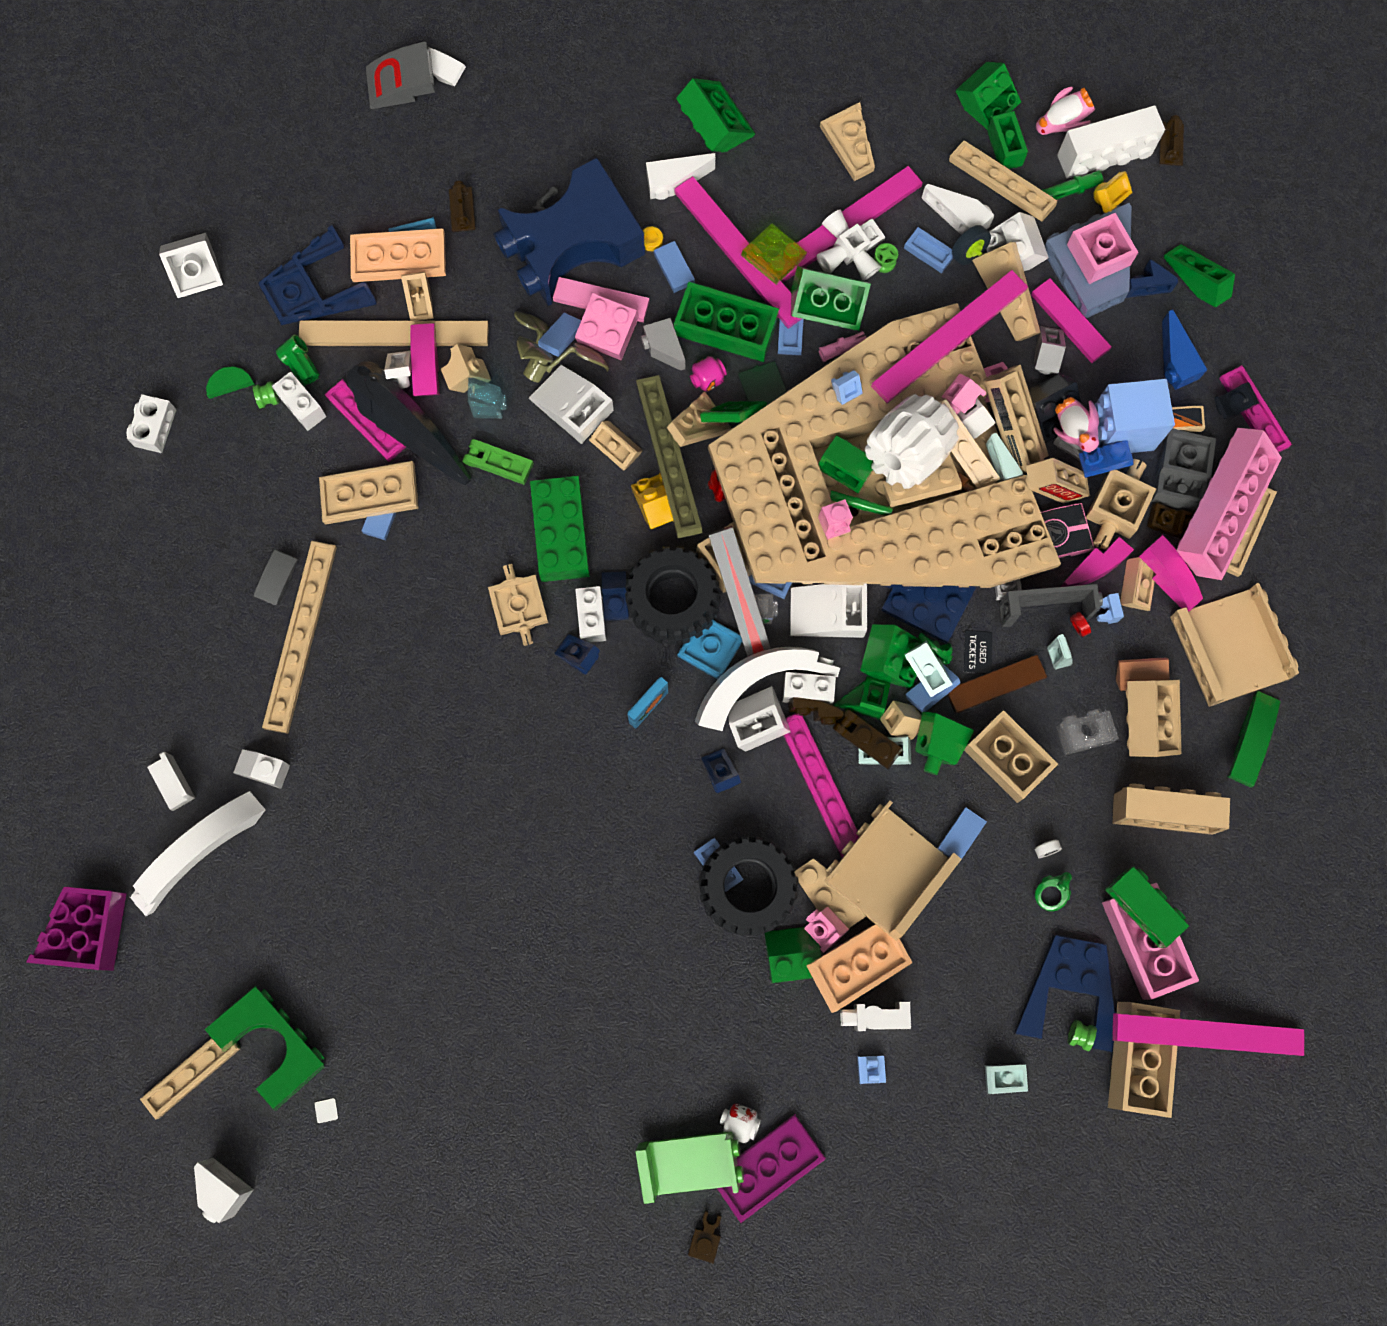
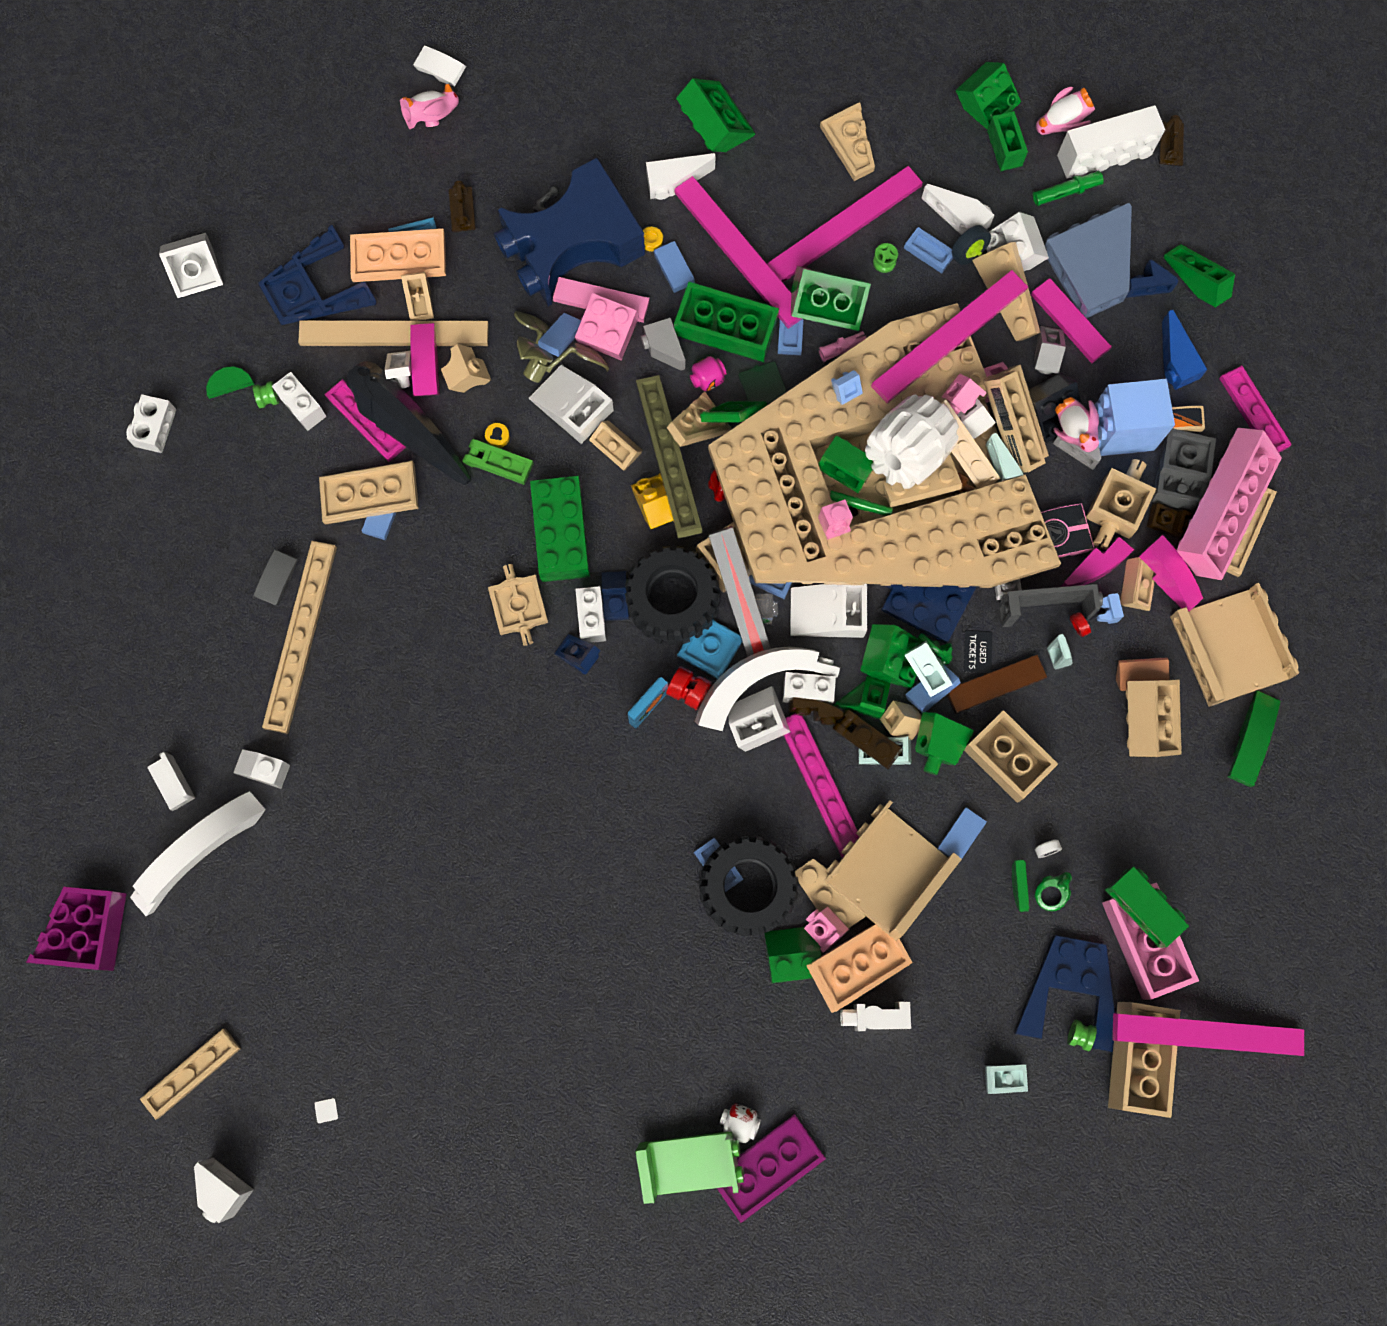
(256, 1012): green arch -> none
(294, 354): green piece -> none
(400, 76): dark grey slope -> none
(428, 107): none -> bright pink animal
(485, 399): clear light blue slope -> none
(497, 435): none -> yellow tile
(682, 681): none -> red wheel
(705, 1241): dark brown plate -> none
(721, 771): dark blue slope -> none
(774, 253): clear neon green plate -> none
(851, 245): white brick -> none
(871, 1069): light blue tile -> none
(1003, 181): tan plate -> none
(1019, 885): none -> green tile
(1057, 480): tan brick -> none
(1101, 726): clear brick -> none
(1102, 248): bright pink brick -> none
(1106, 459): blue plate -> none
(1113, 192): yellow tile -> none
(1171, 810): tan brick -> none
(1236, 401): black bracket -> none

